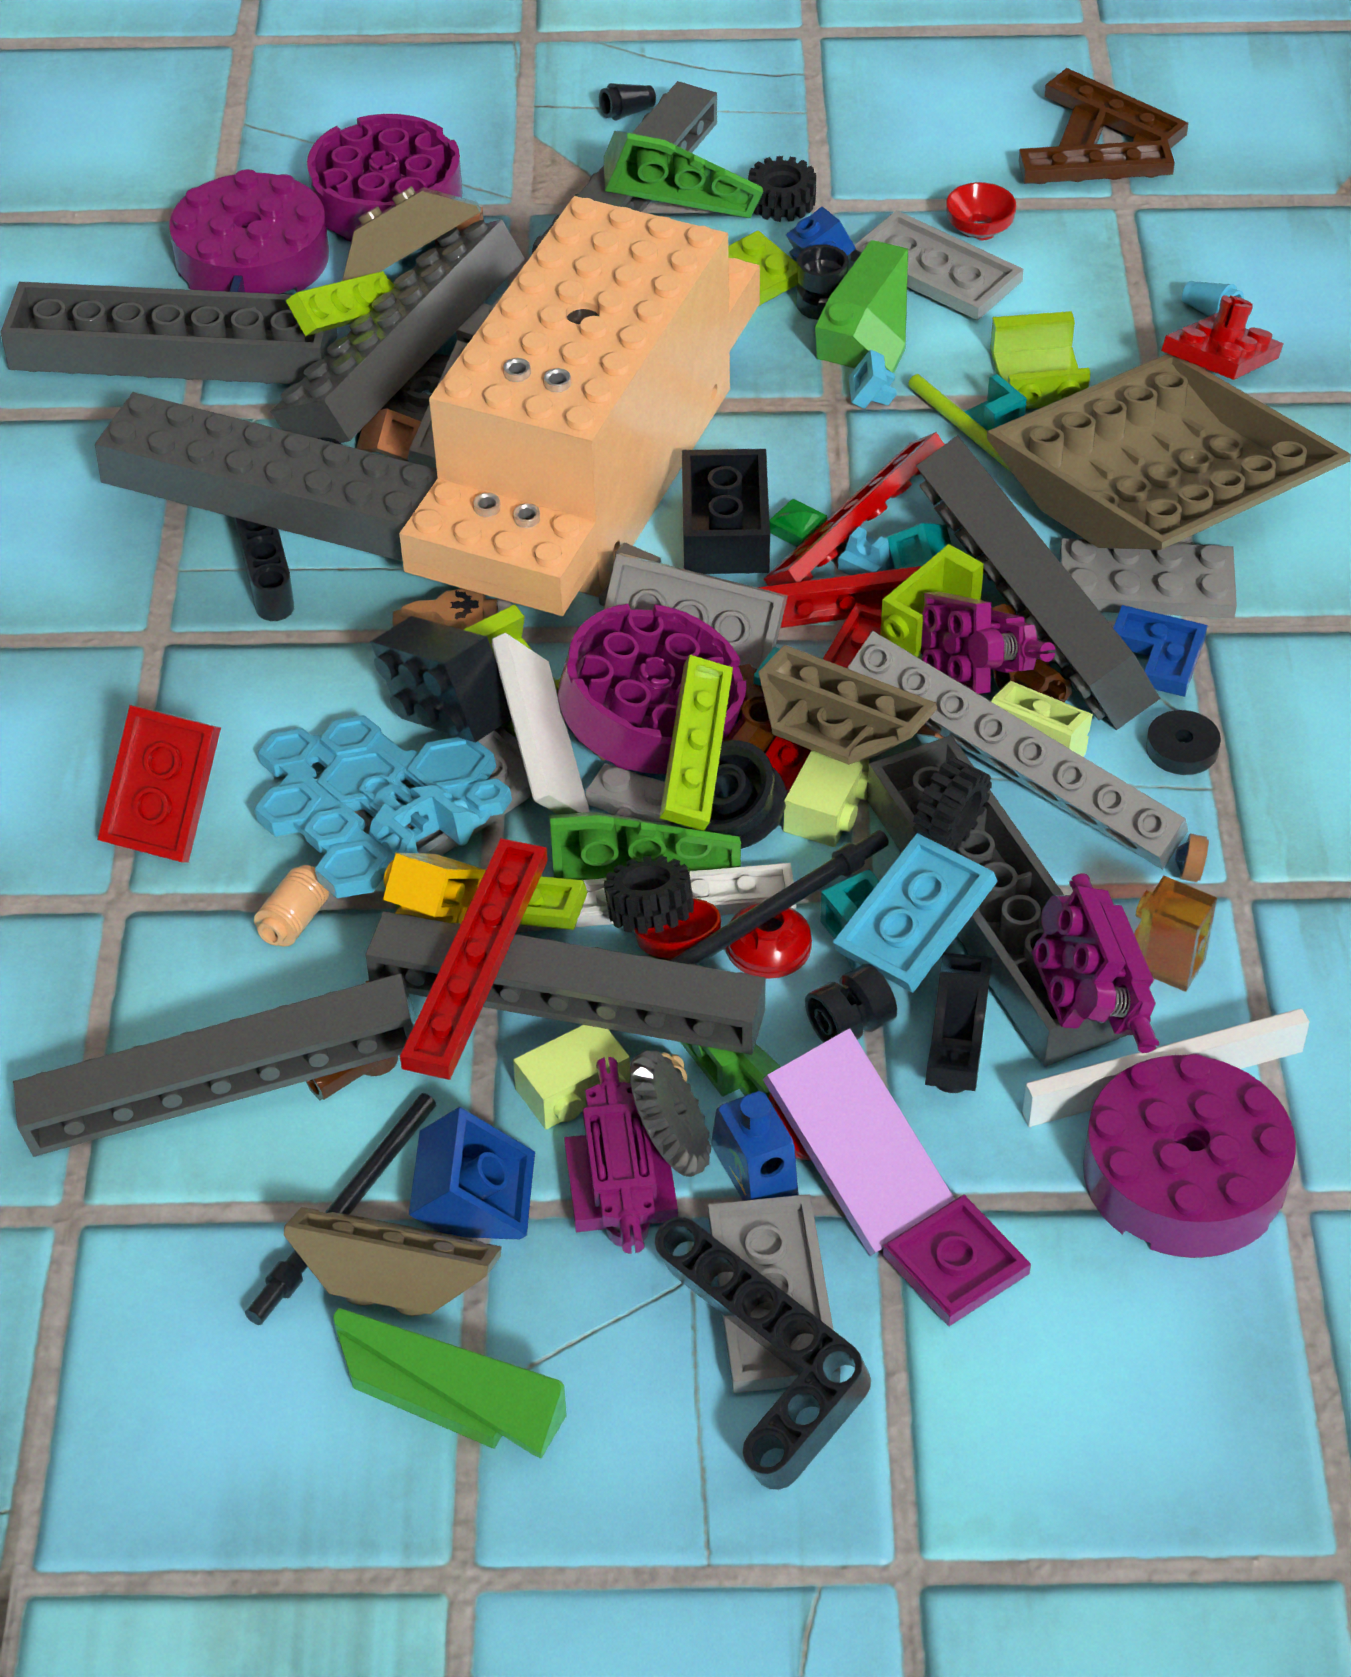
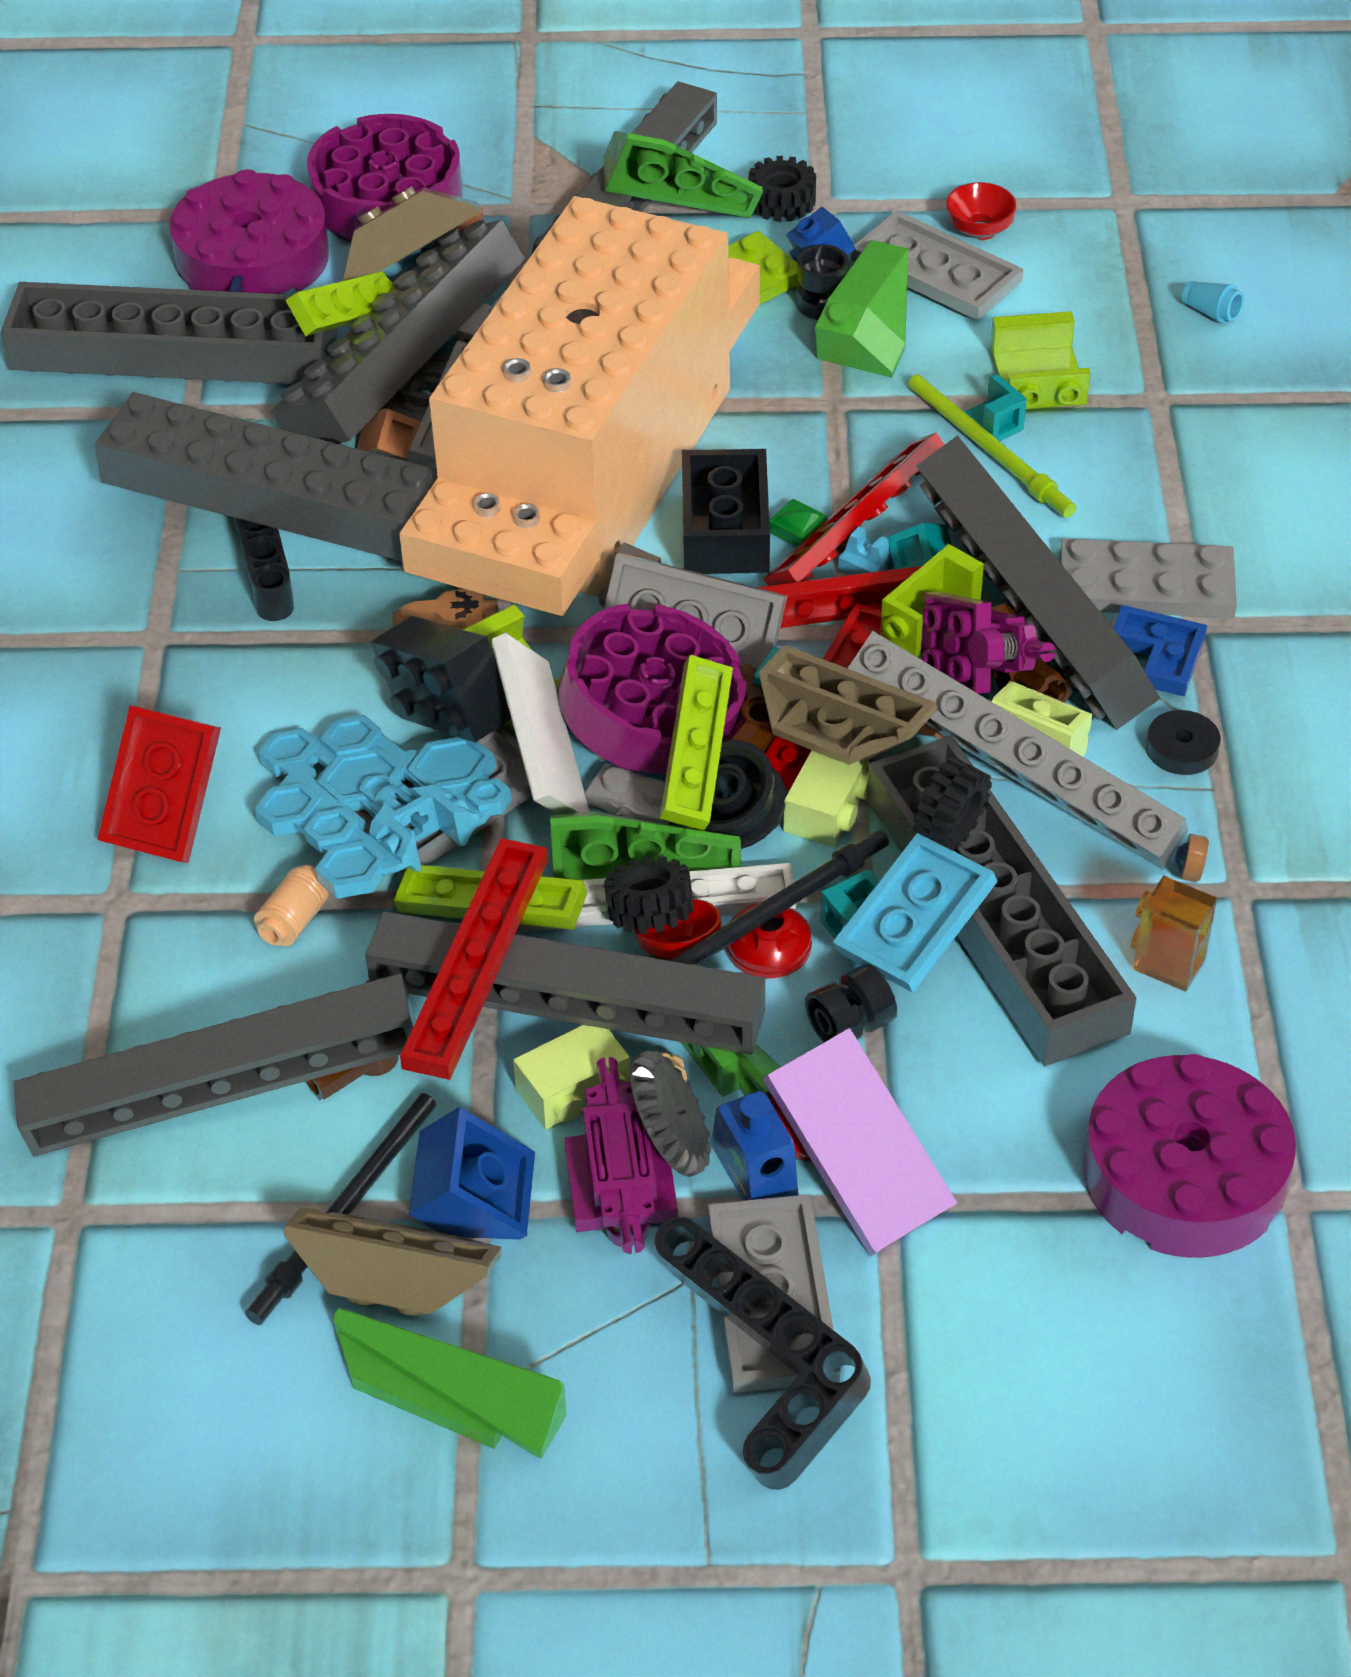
(431, 886): yellow brick -> none
(625, 99): black cone -> none
(871, 381): medium azure tile -> none
(956, 1260): magenta plate -> none
(958, 1023): black arch -> none
(1079, 154): reddish brown plate -> none
(1095, 964): magenta piece -> none
(1158, 455): dark tan slope -> none
(1223, 342): red plate -> none
(1238, 1046): white tile -> none

